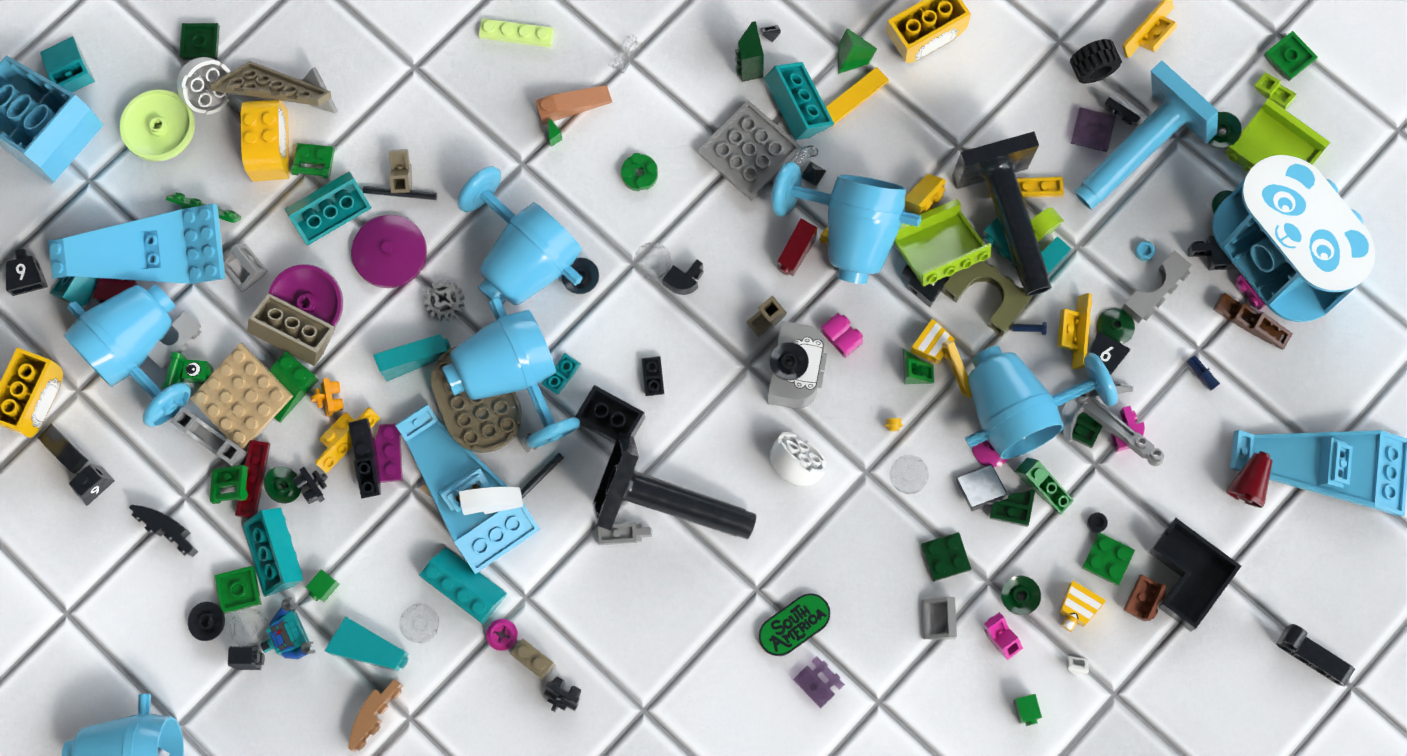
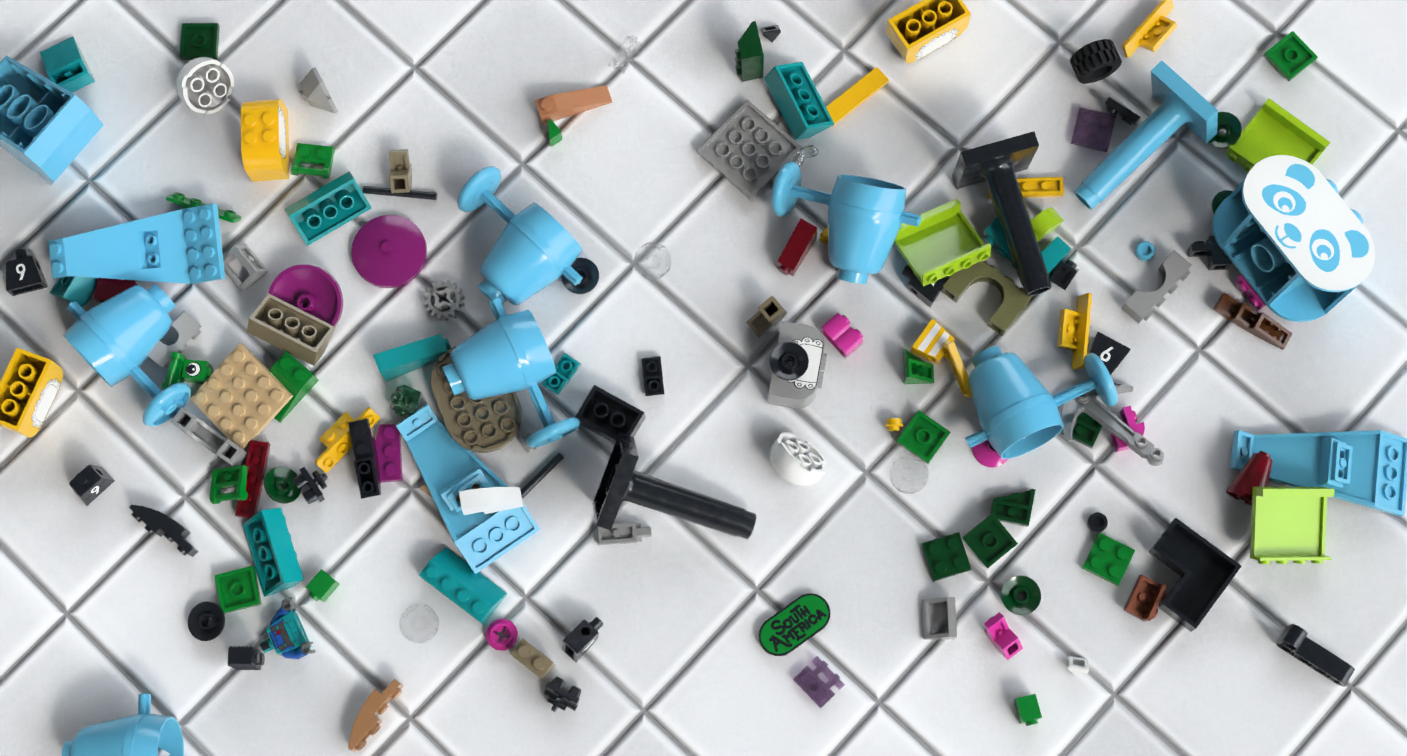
(62, 449): black slope -> none
(157, 125): yellowish green dish -> none
(248, 627): clear tile -> none
(267, 83): dark tan wing -> none
(330, 405): light orange hips -> none
(364, 646): teal slope -> none
(404, 400): none -> clear green brick
(516, 33): yellowish green plate -> none
(577, 644): none -> black torso
(640, 182): green plate -> none
(681, 282): black brick -> none
(813, 173): black slope -> none
(853, 52): green slope -> none
(923, 437): none -> green plate
(925, 194): yellow slope -> none
(981, 487): flat silver tile -> none
(989, 540): none -> dark green plate
(1030, 328): dark blue piece -> none
(1046, 486): green slope -> none
(1064, 274): none -> black bracket
(1079, 606): yellow torso -> none
(1106, 326): dark green dish -> none
(1203, 373): dark blue axle -> none
(1271, 88): lime slope -> none
(1289, 524): none -> panel

